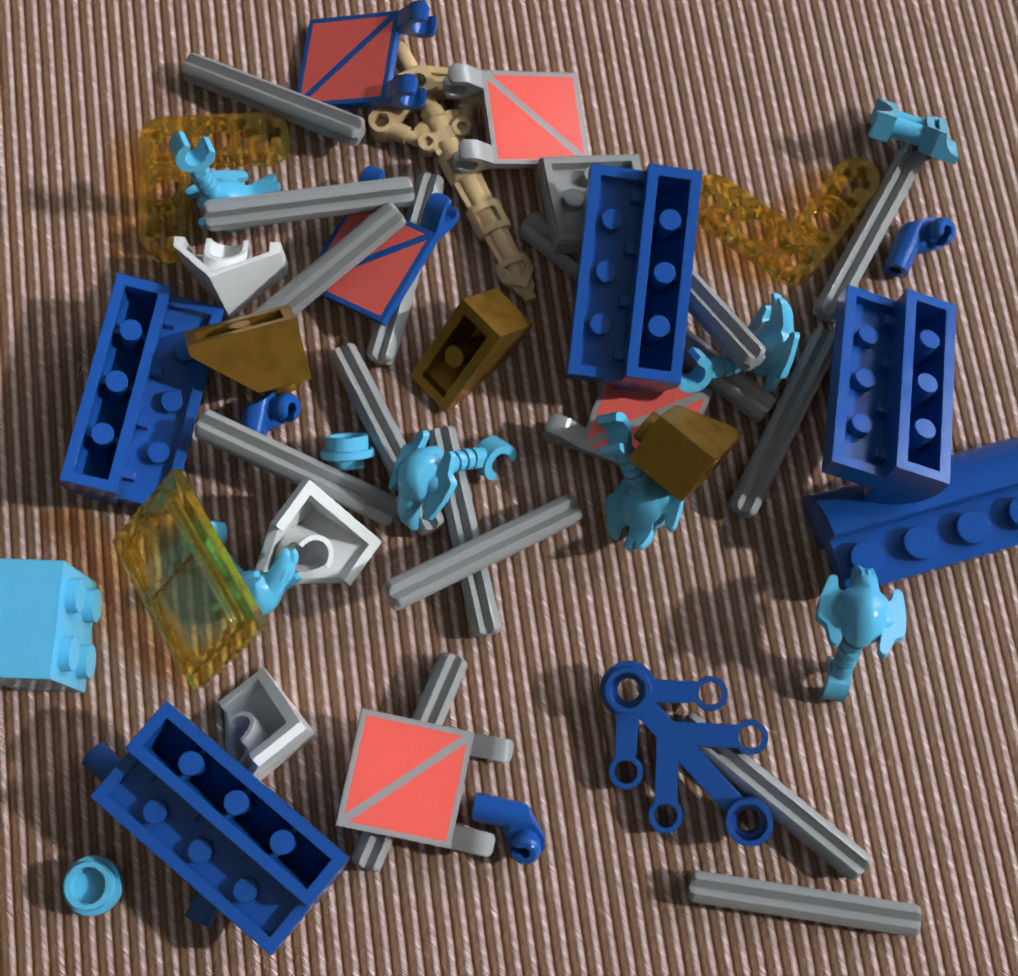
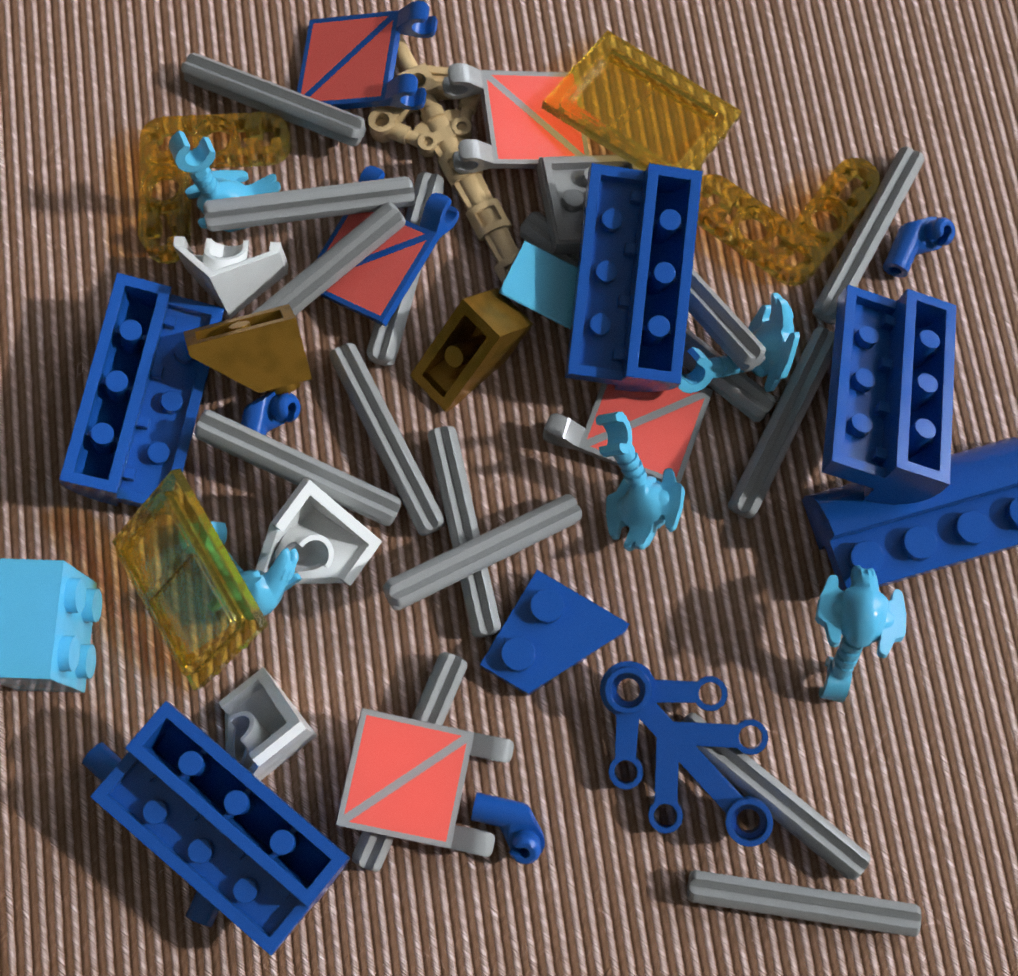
(92, 885): medium azure plate -> none
(347, 450): medium azure plate -> none
(427, 475): medium azure piece -> none
(542, 283): none -> medium azure slope
(548, 635): none -> blue wing
(640, 107): none -> clear yellow piece
(682, 448): pearl gold slope -> none
(927, 133): medium azure piece -> none

